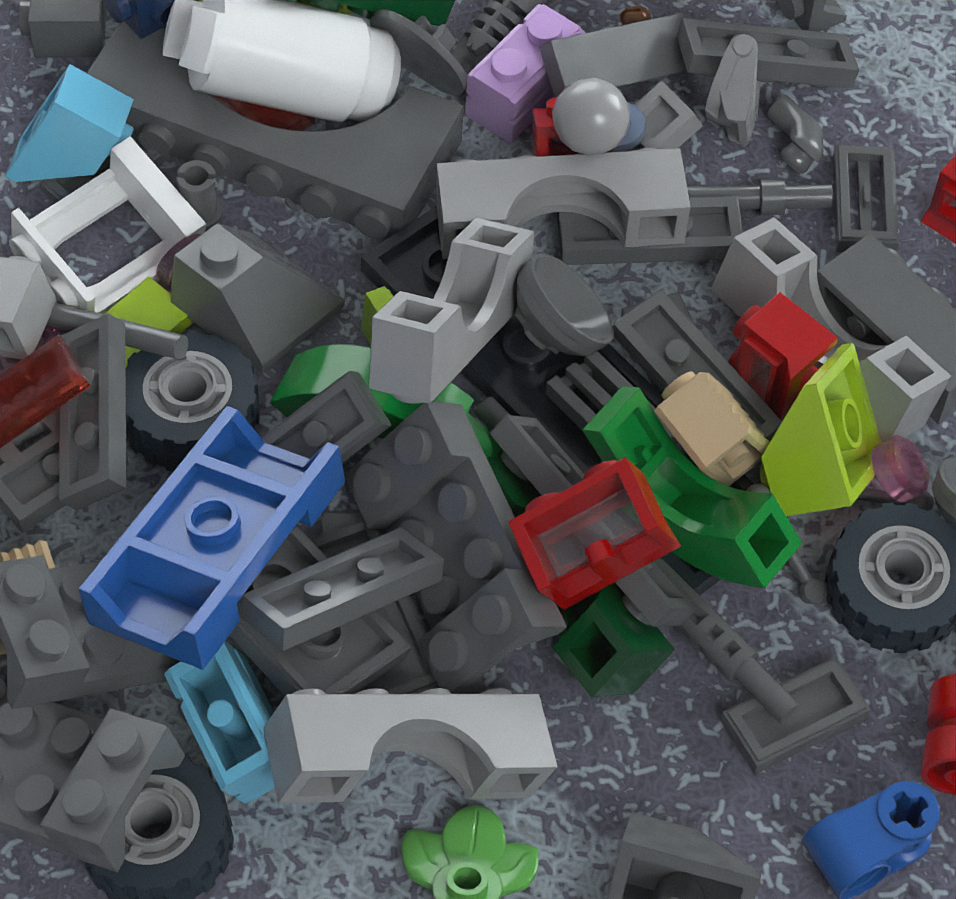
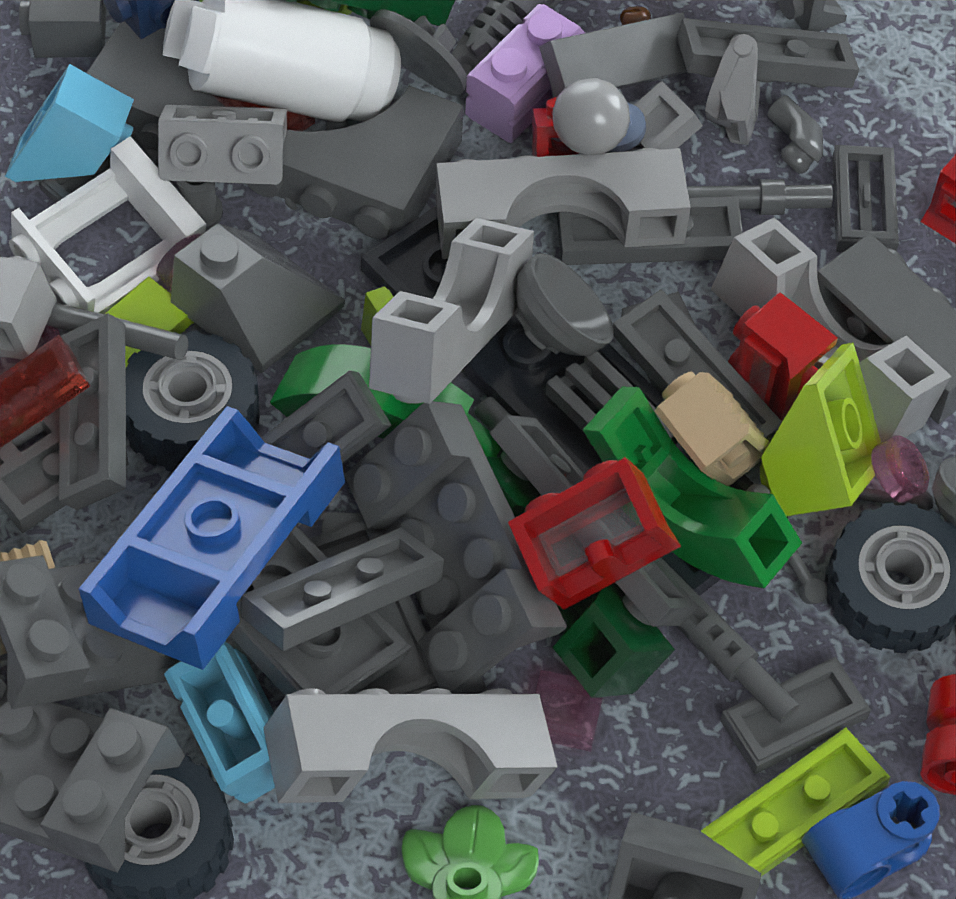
(221, 144): none -> light grey bracket
(568, 710): none -> clear pink tile
(776, 817): none -> lime tile

